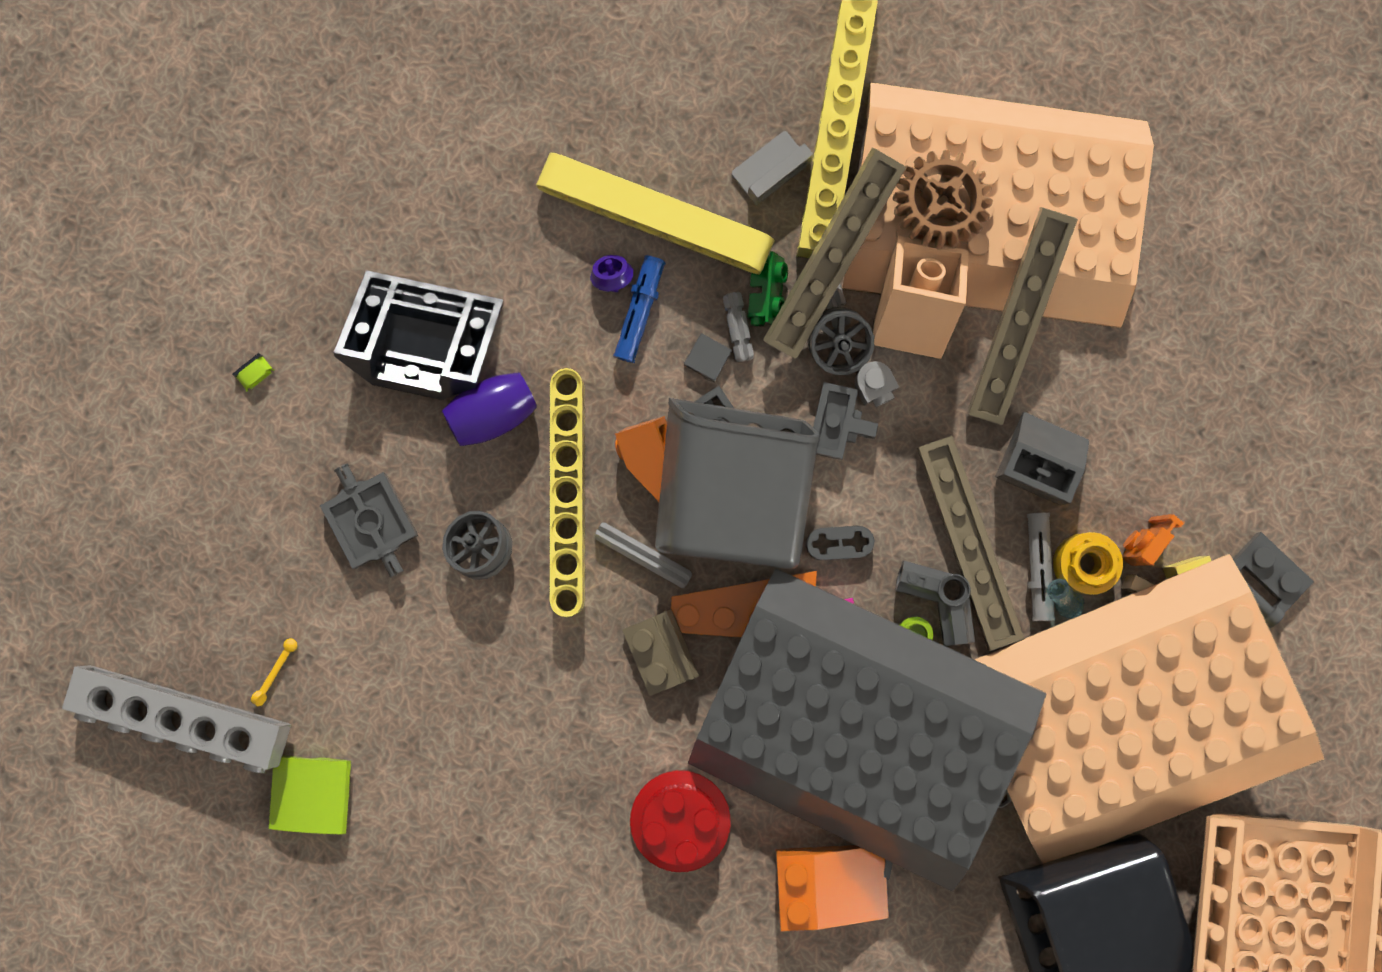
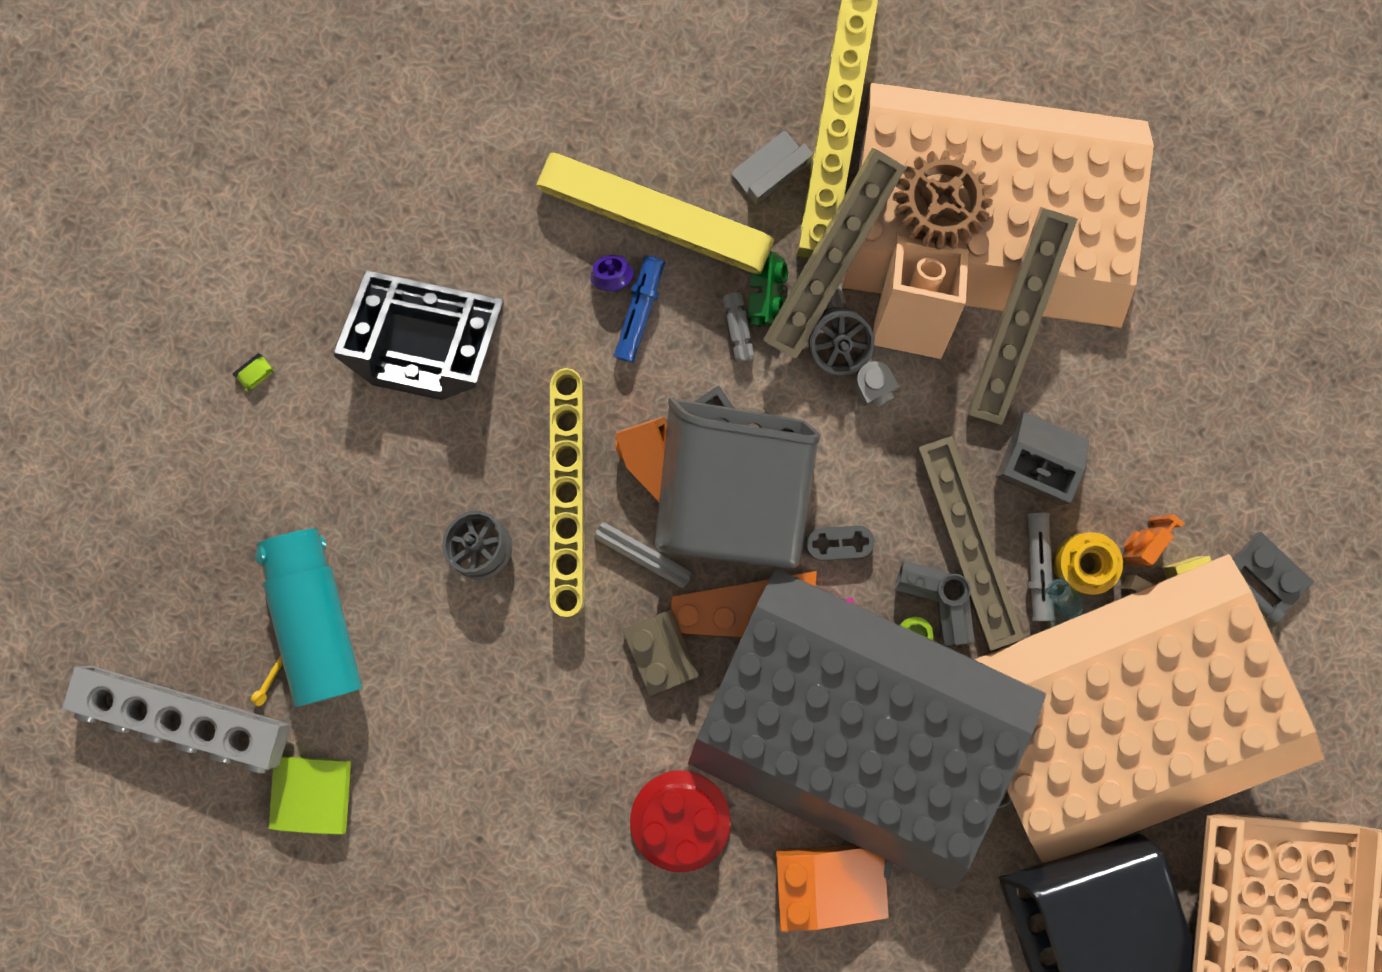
(307, 617): none -> teal piece
(369, 520): dark grey plate -> none
(489, 409): dark purple piece -> none
(707, 357): dark grey tile -> none
(839, 421): dark grey hinge -> none

